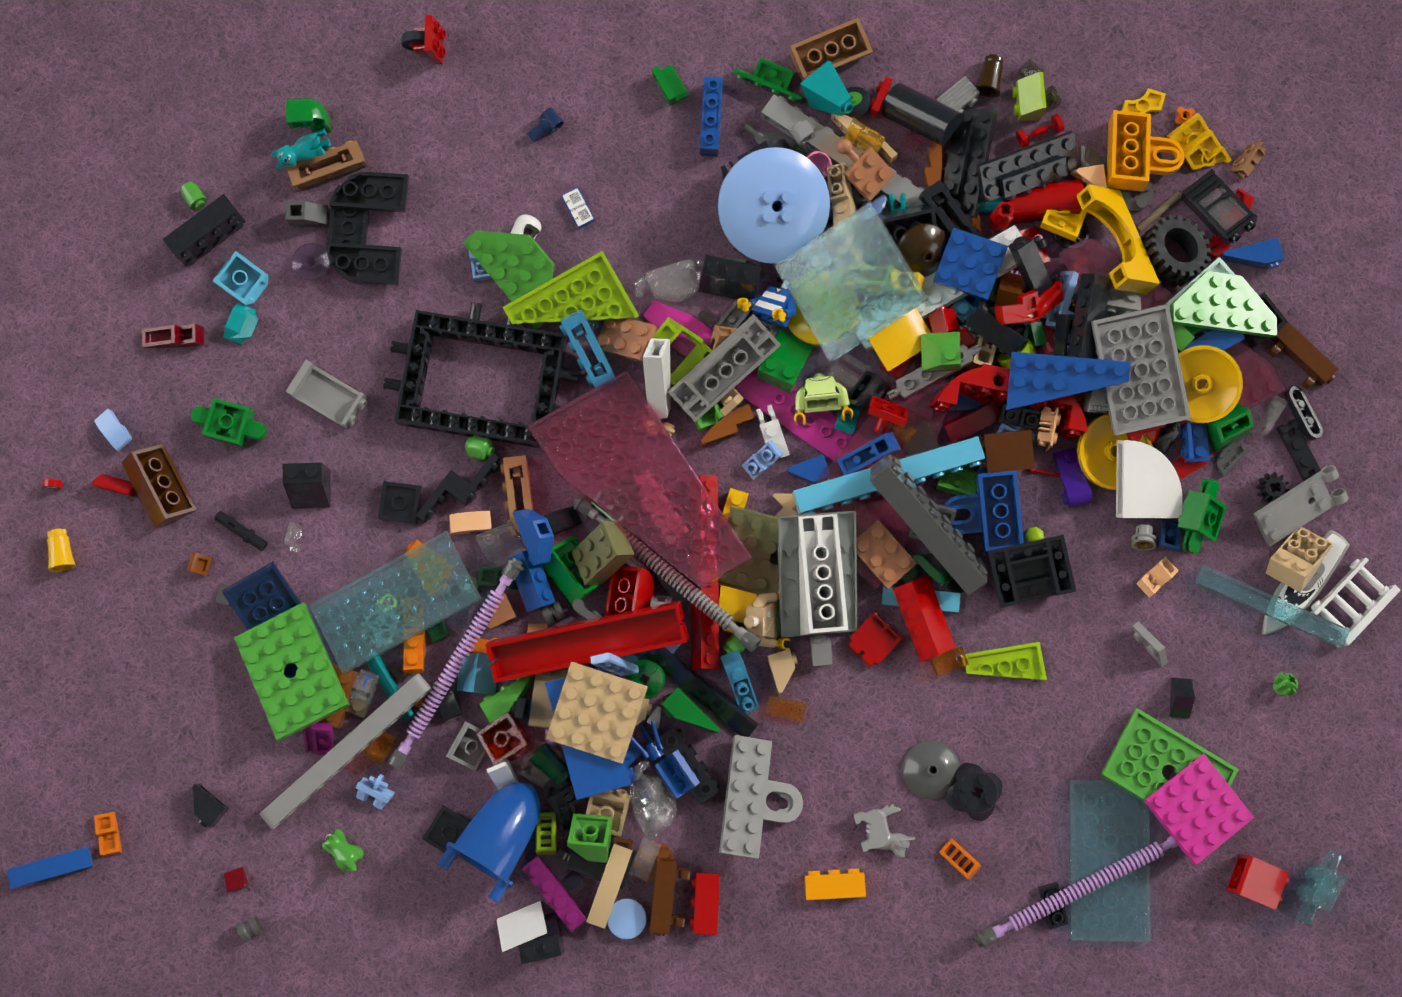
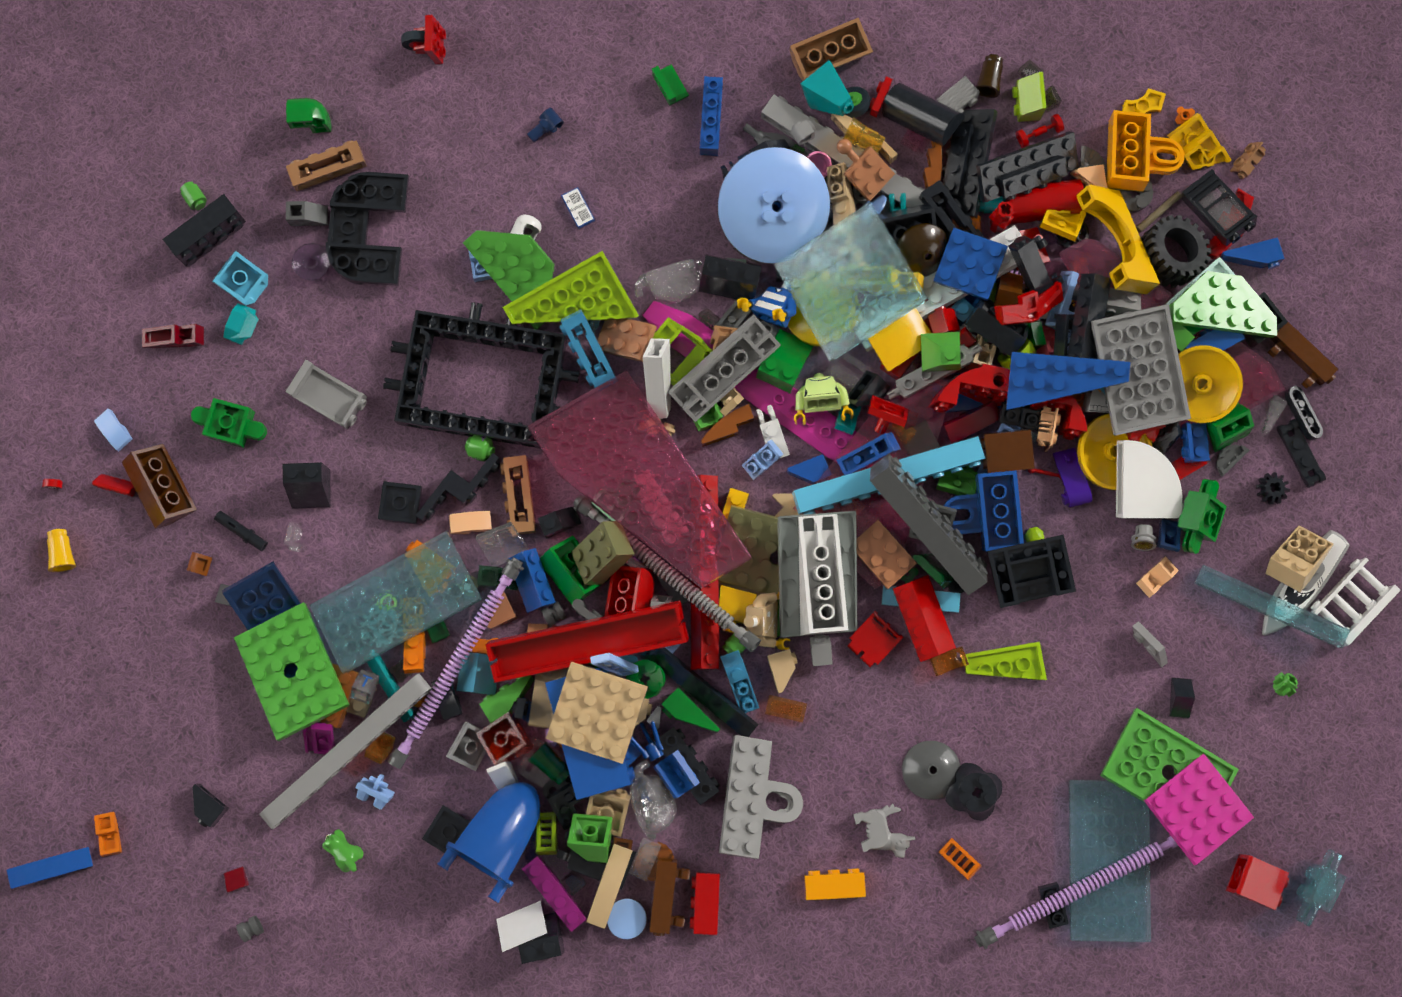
(304, 149): teal animal -> none
(536, 535): blue slope -> none
(773, 76): green bracket -> none
(1292, 508): light grey hinge -> none

